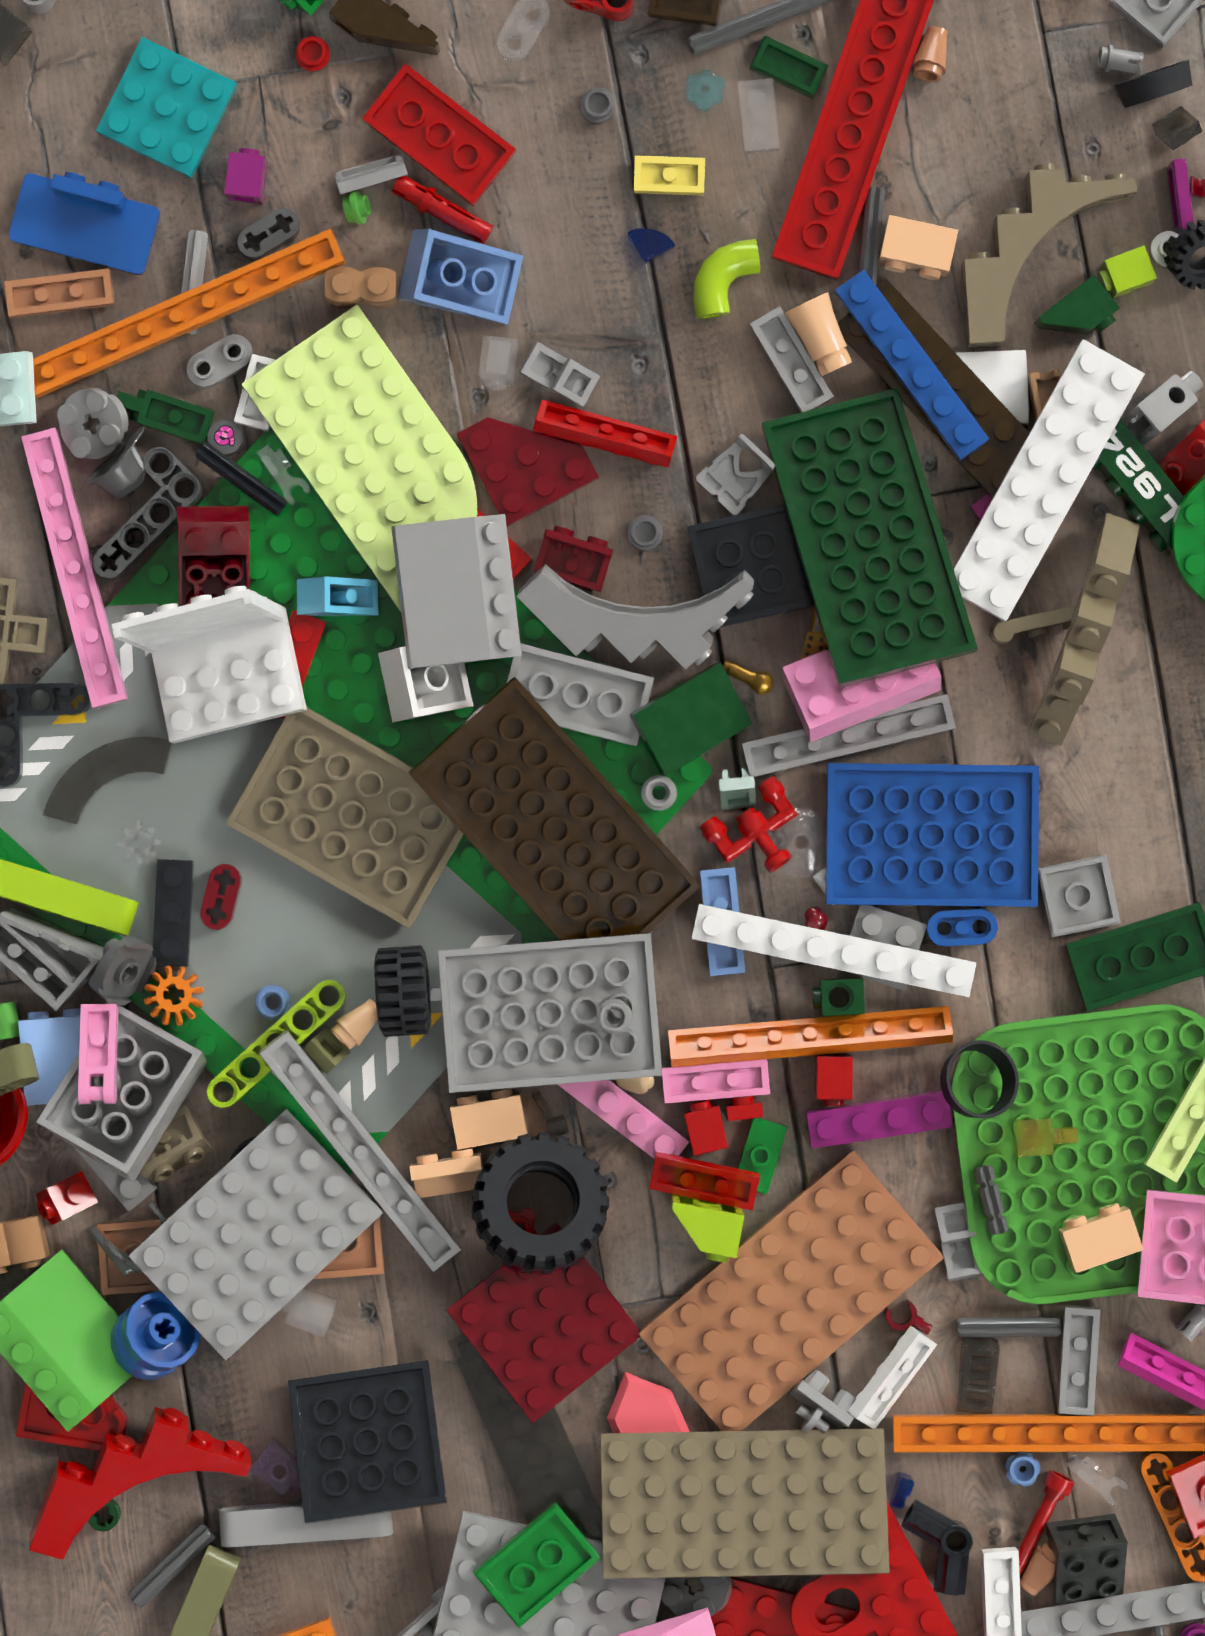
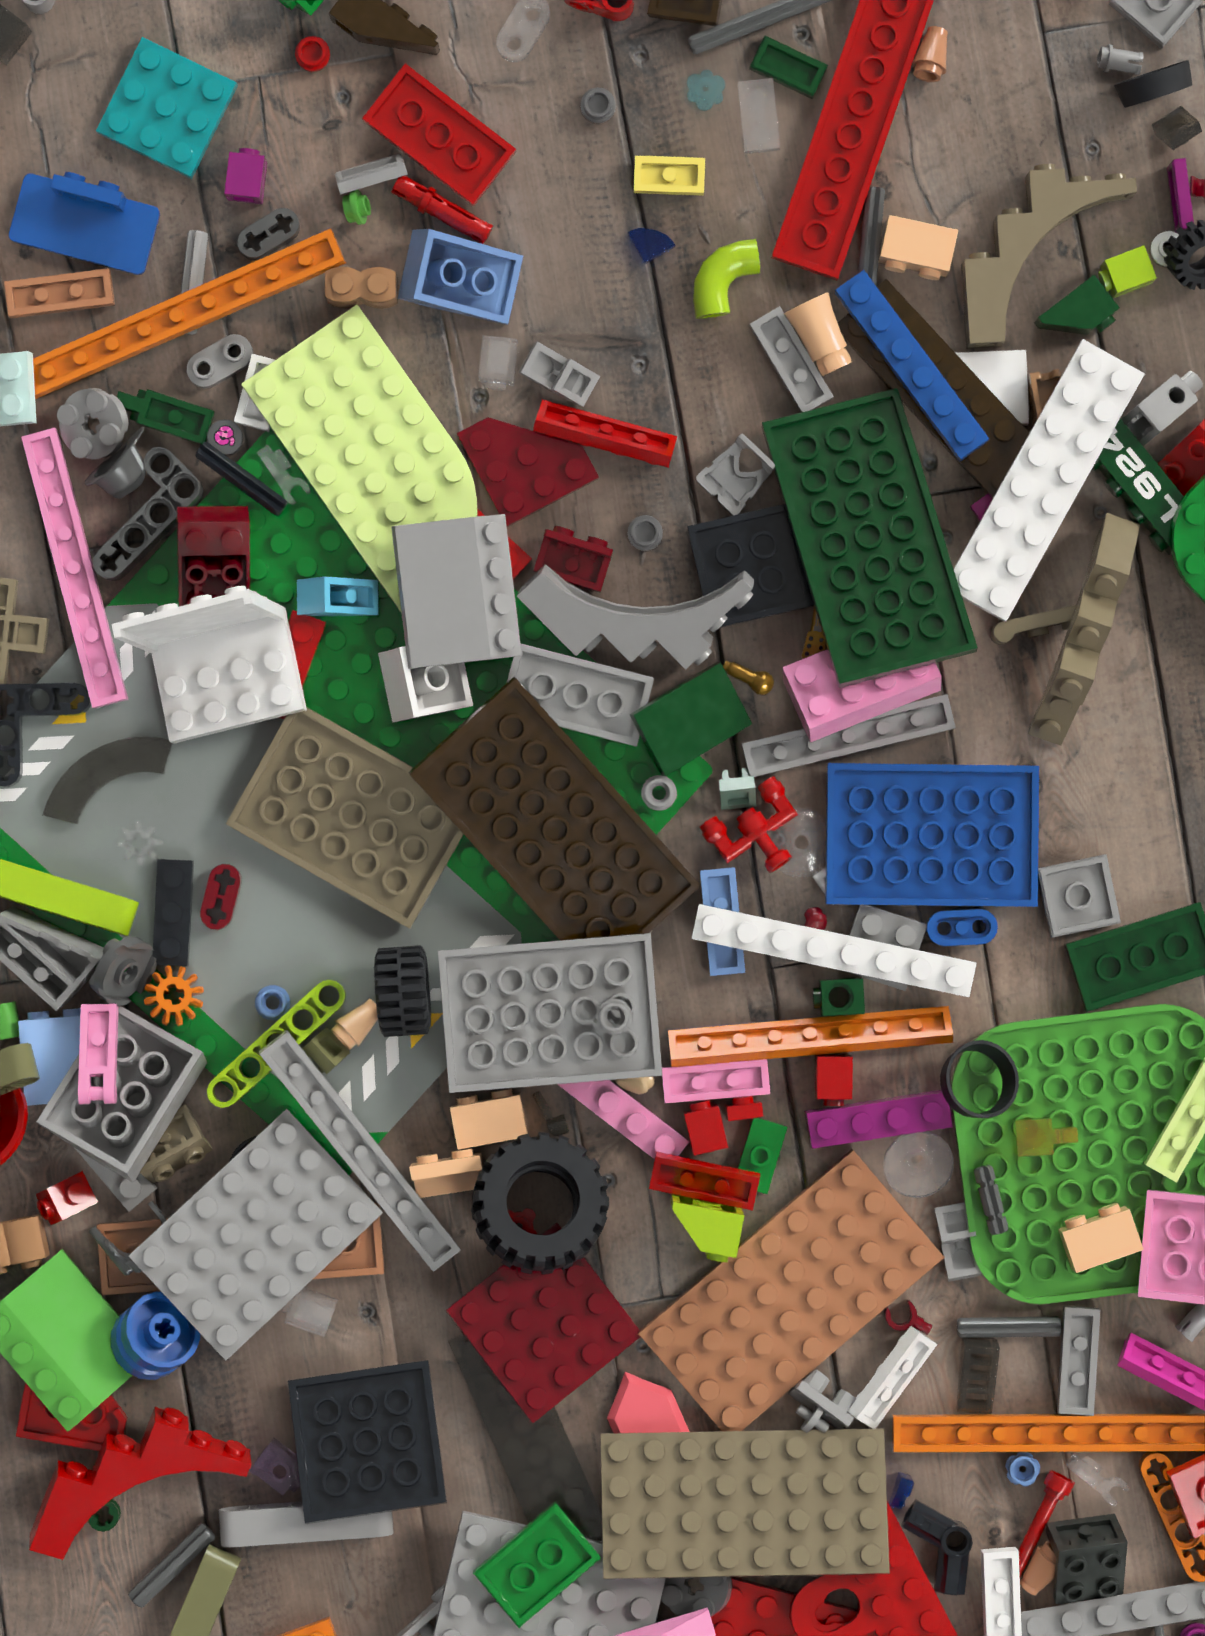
(919, 1178): none -> clear dish

